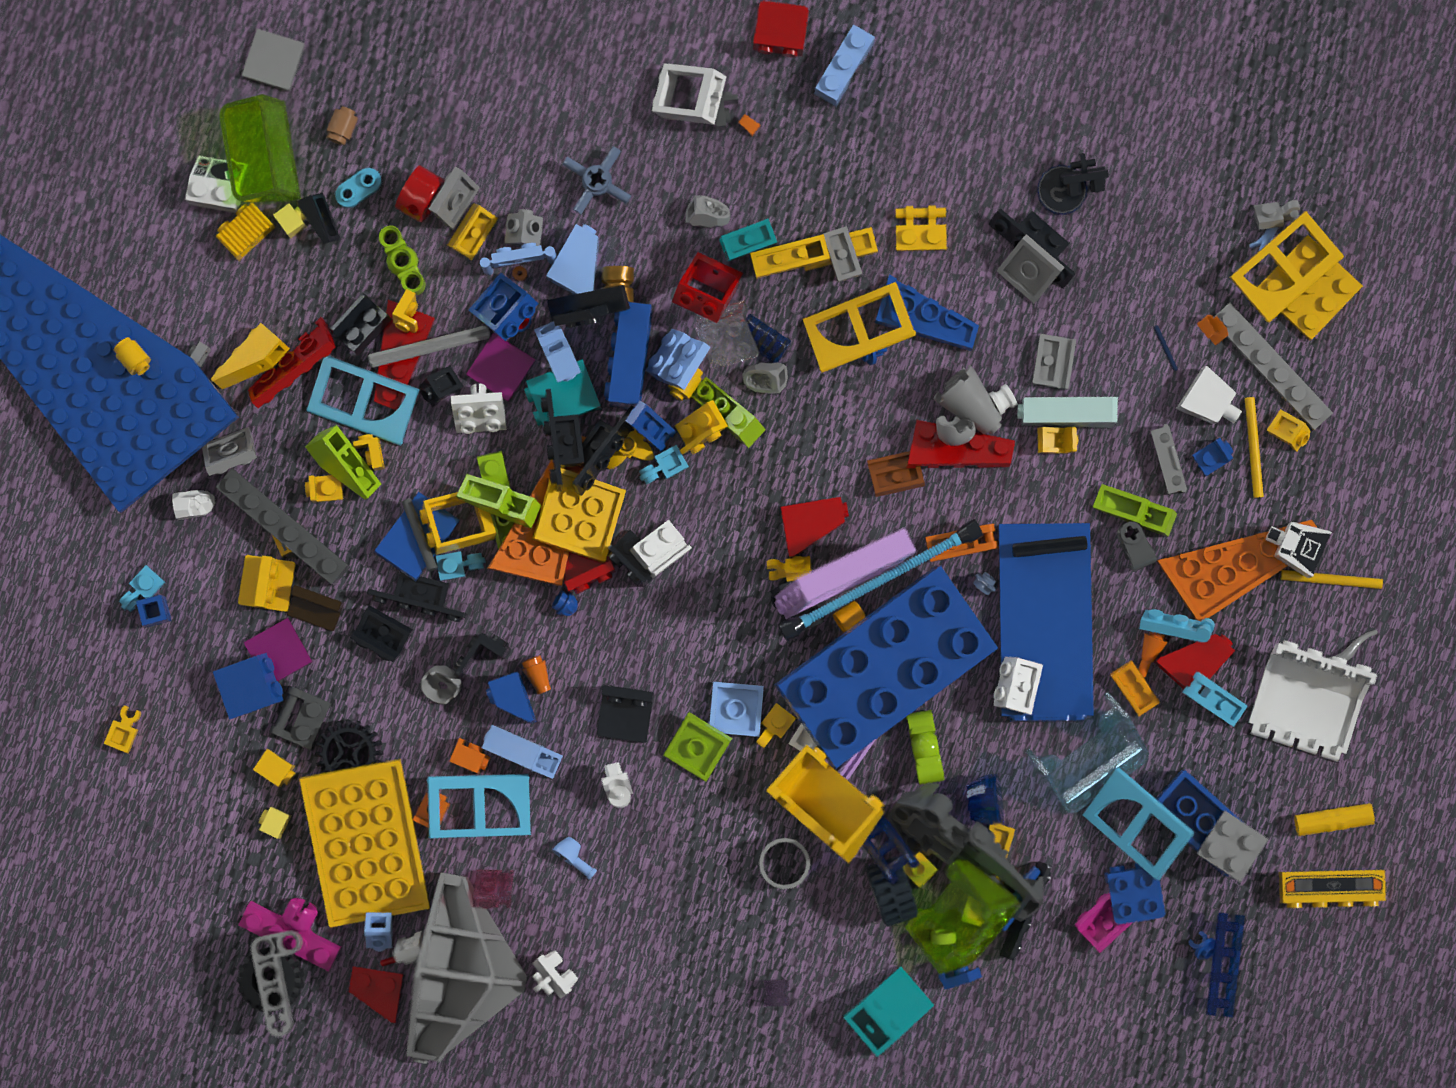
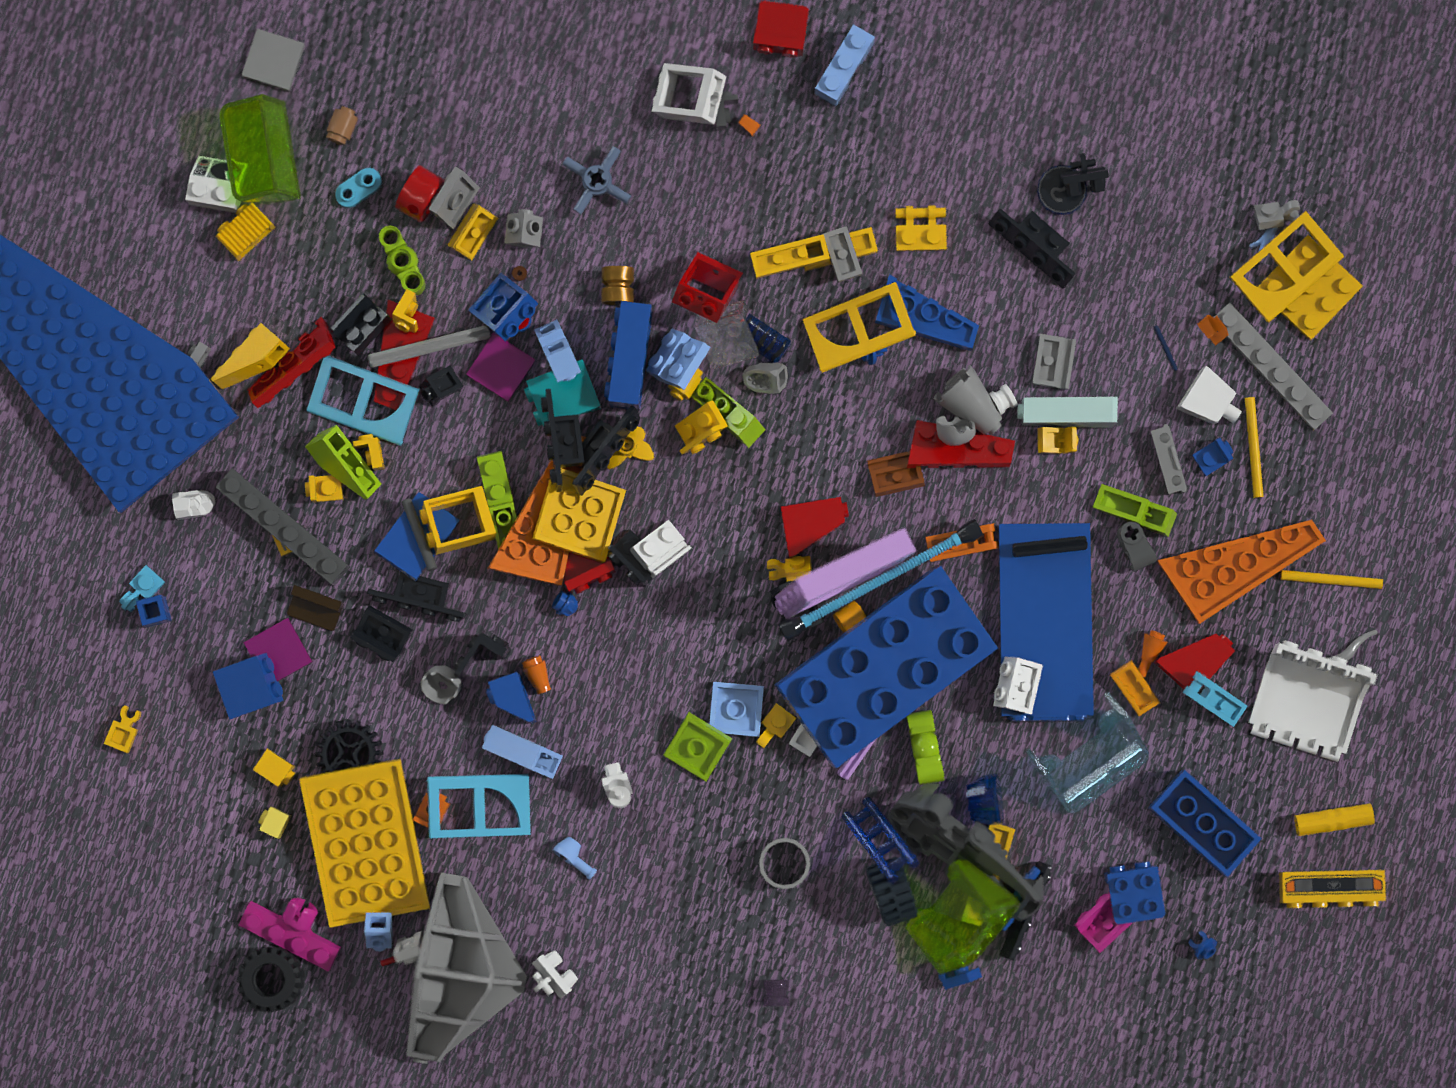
(132, 356): yellow brick -> none
(229, 451): light grey plate -> none
(266, 583): yellow bracket -> none
(278, 983): light grey beam -> none
(291, 220): light yellow plate -> none
(307, 722): dark grey plate -> none
(319, 216): black slope -> none
(377, 990): red wing -> none
(452, 565): medium azure plate -> none
(470, 757): orange brick -> none
(478, 411): white plate -> none
(493, 889): clear pink plate -> none
(499, 500): lime slope -> none
(527, 253): light blue plate -> none
(577, 261): light blue slope -> none
(587, 306): black bracket -> none
(625, 713): black bracket -> none
(650, 426): blue plate -> none
(668, 462): medium azure plate -> none
(707, 212): light grey rock -> none
(747, 240): teal panel -> none
(826, 802): yellow windscreen -> none
(888, 1011): teal slope -> none
(922, 872): yellow bracket -> none
(943, 936): lime tile -> none
(985, 583): sand blue plate -> none
(1030, 268): light grey plate -> none
(1121, 787): medium azure window -> none
(1177, 625): medium azure plate -> none
(1232, 846): light grey plate -> none
(1234, 954): clear blue bar -> none
(1289, 430): yellow bracket -> none
(1299, 546): torso -> none

